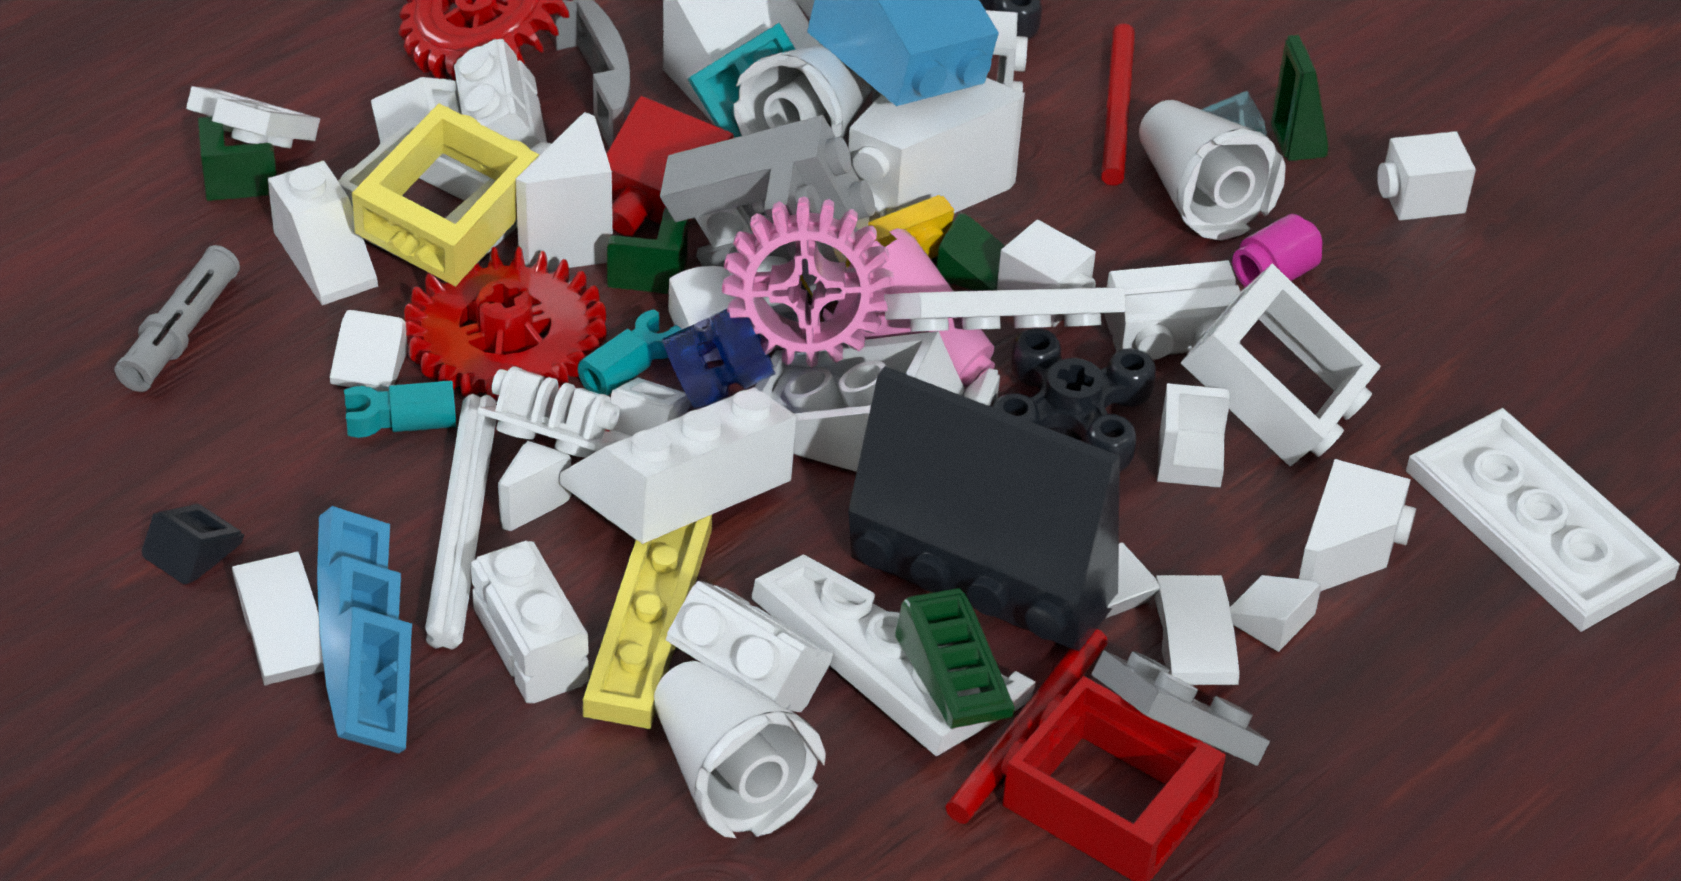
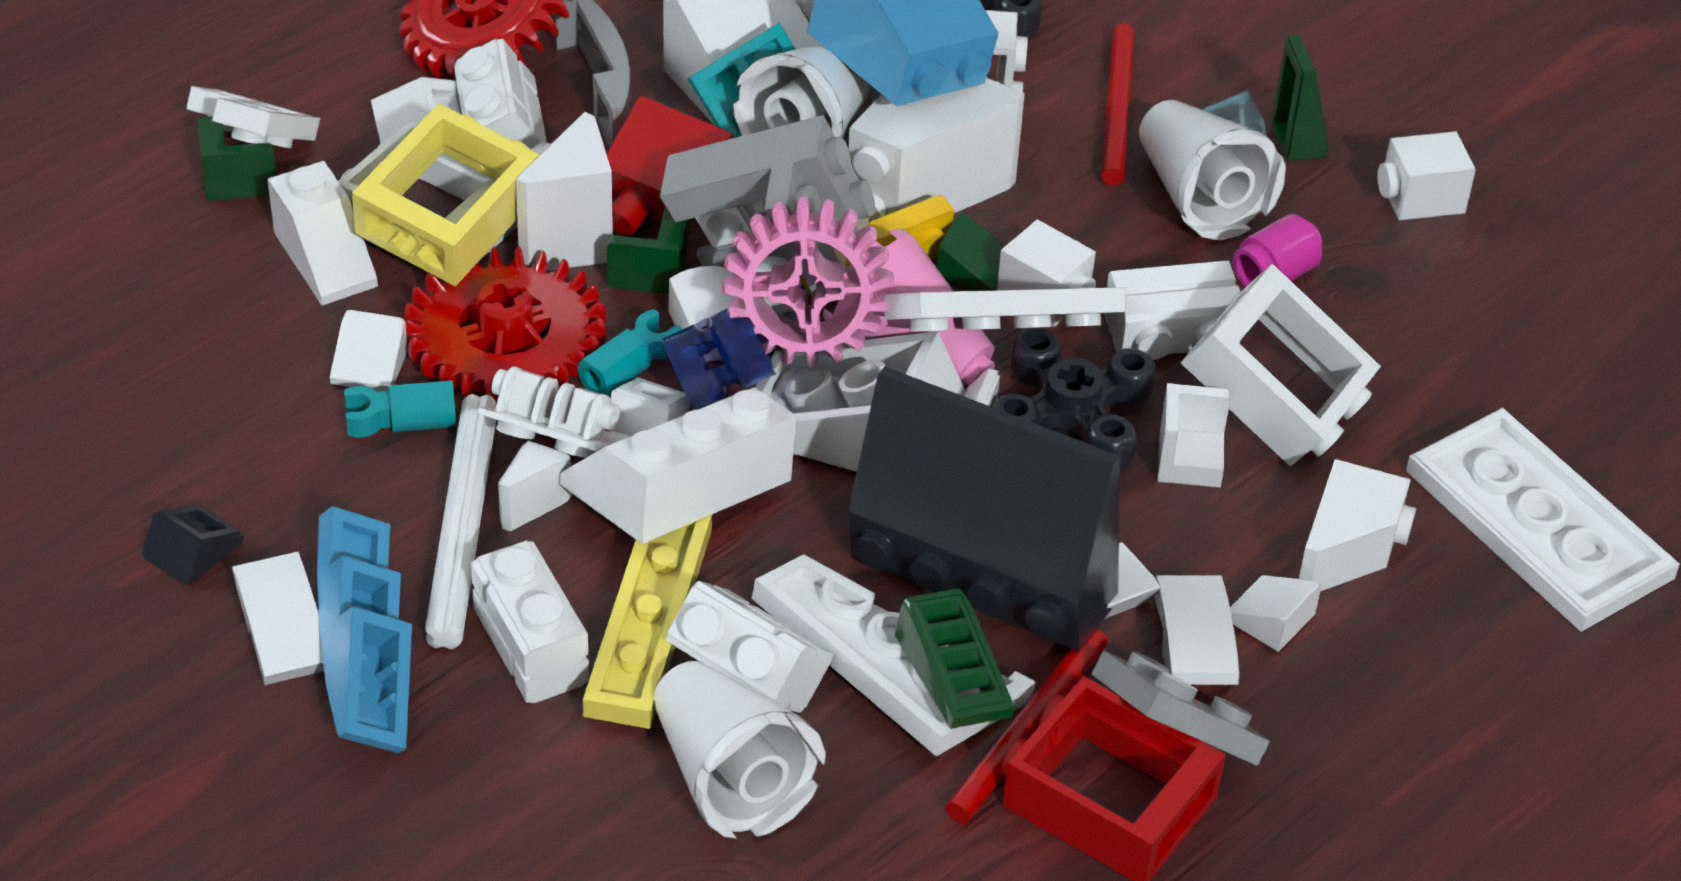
(146, 359): light grey pin -> none

